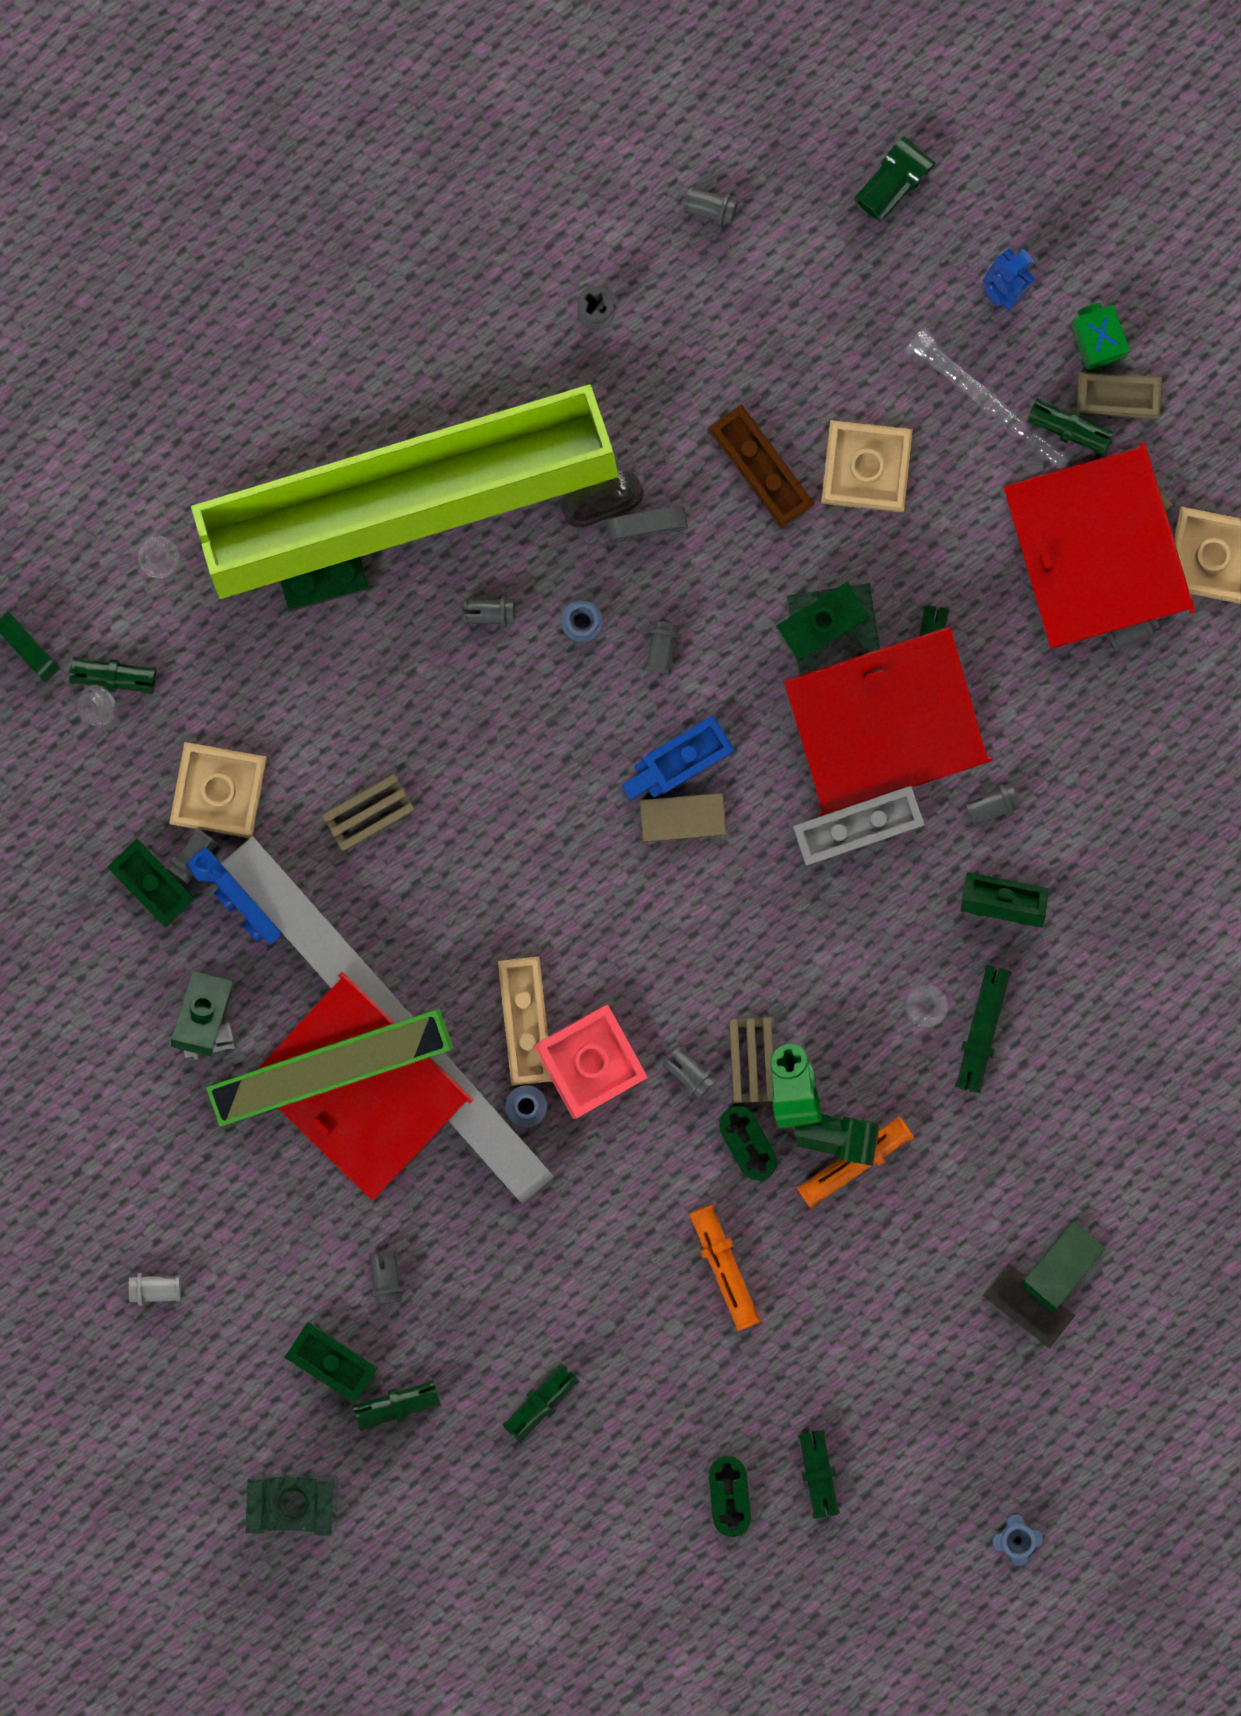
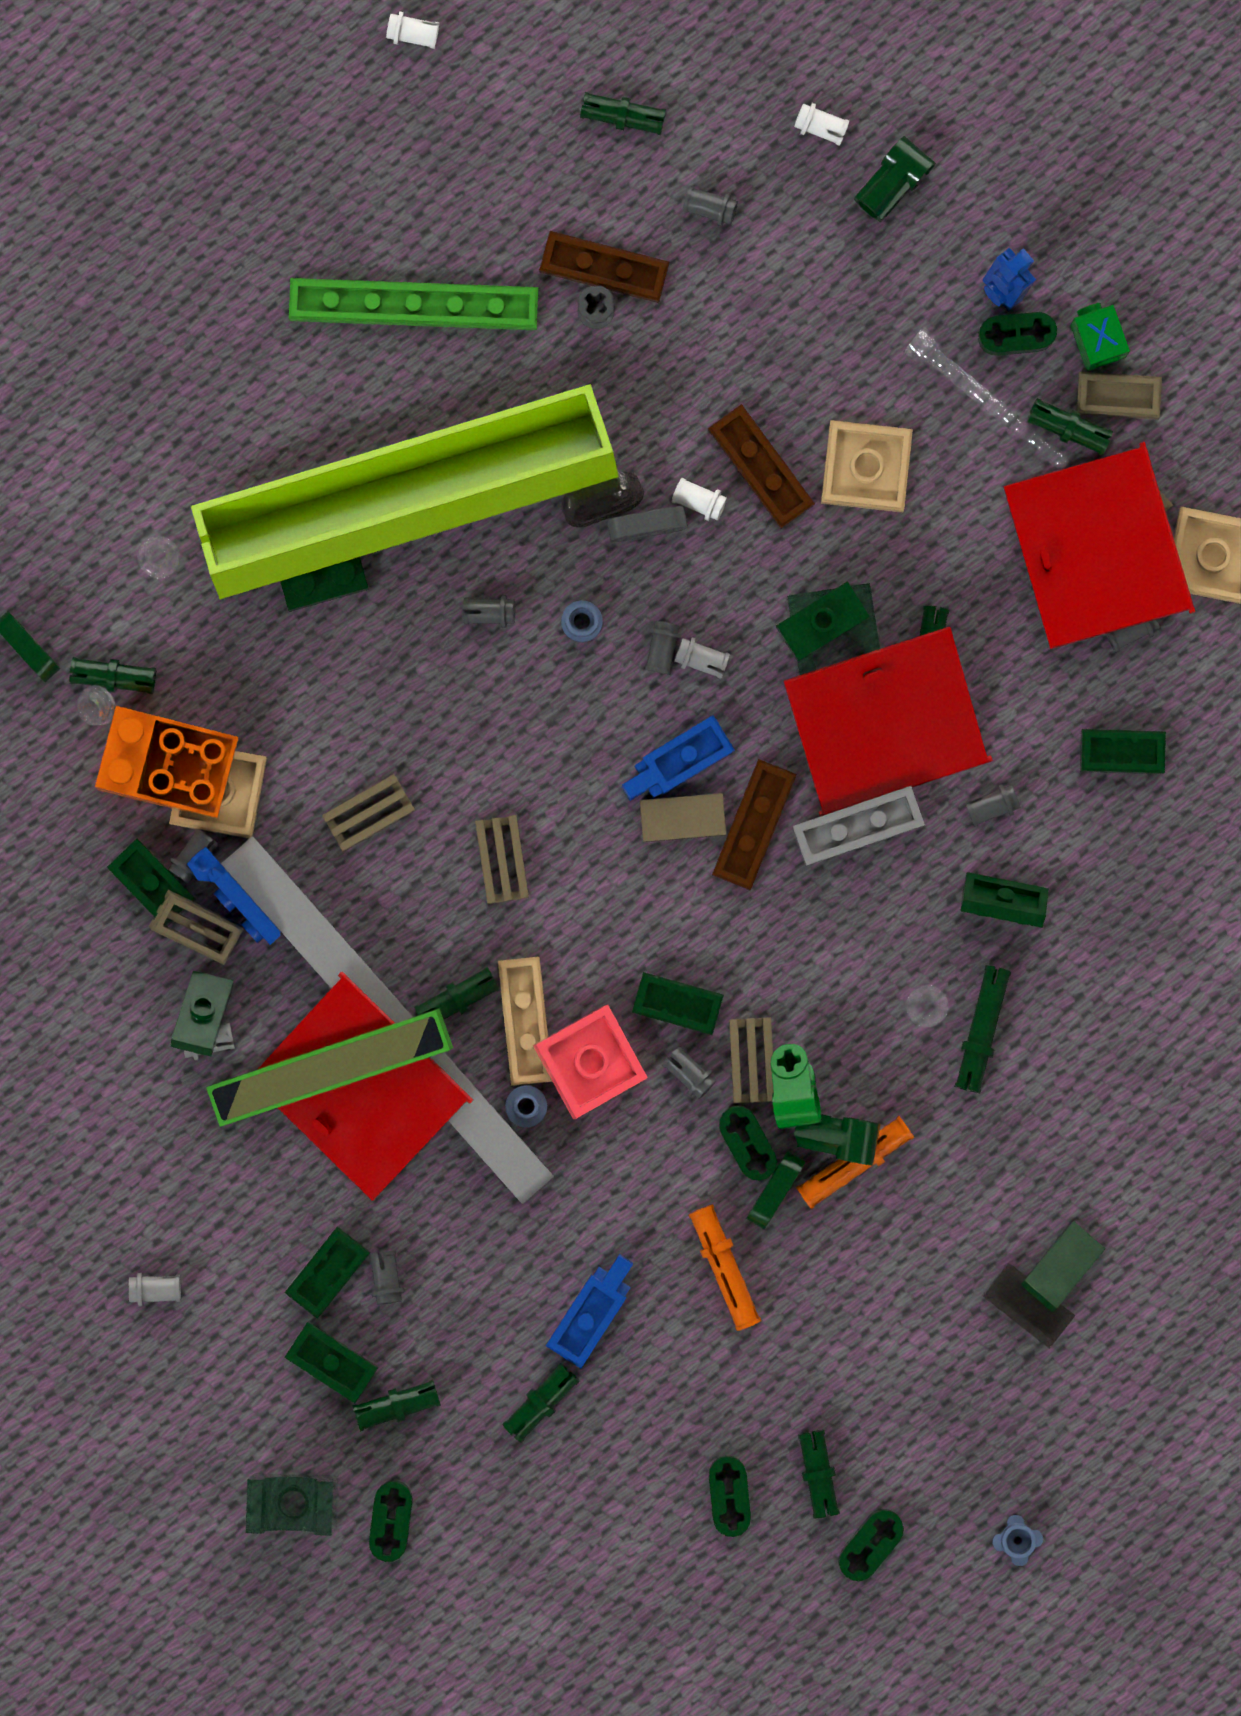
(164, 912): none -> dark tan tile
(166, 762): none -> orange slope
(327, 1272): none -> dark green plate
(380, 1521): none -> dark green beam
(412, 30): none -> white pin
(413, 304): none -> bright green tile
(460, 996): none -> dark green pin
(496, 824): none -> dark tan tile
(591, 1313): none -> blue hinge
(604, 266): none -> reddish brown tile
(623, 113): none -> dark green pin
(677, 1003): none -> dark green plate
(699, 499): none -> white pin
(701, 658): none -> light grey pin
(754, 824): none -> reddish brown tile
(775, 1190): none -> dark green beam
(821, 124): none -> white pin
(879, 1551): none -> dark green beam
(1017, 323): none -> dark green beam
(1122, 751): none -> dark green plate

